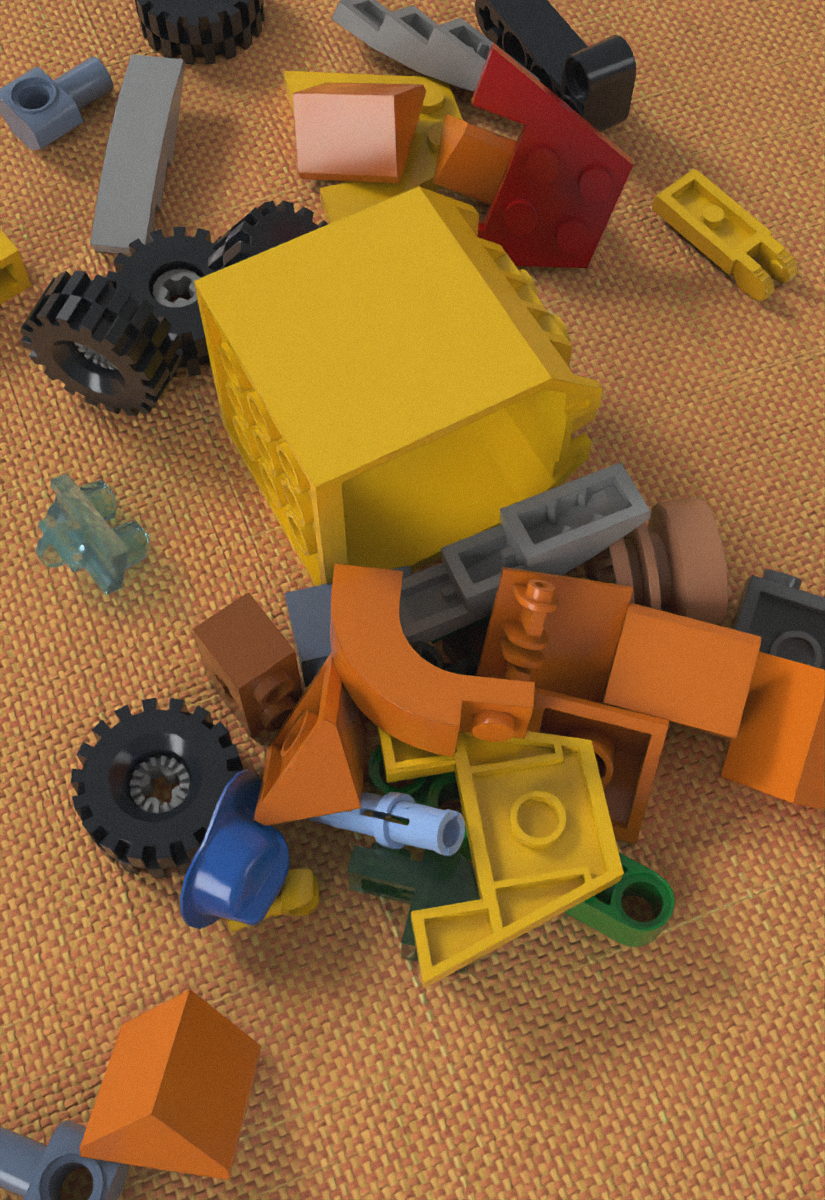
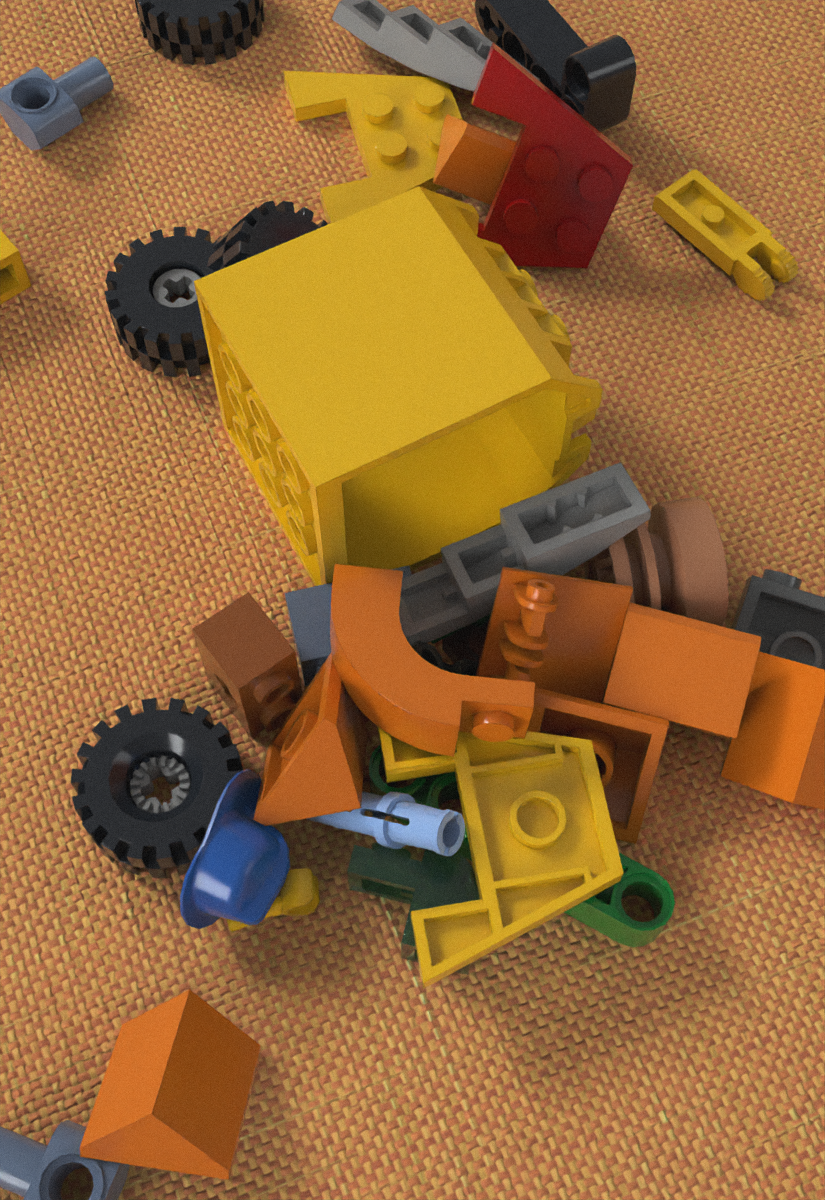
(80, 537): clear light blue hips -> none
(102, 343): black bush -> none
(138, 153): light grey slope -> none
(356, 130): slope -> none

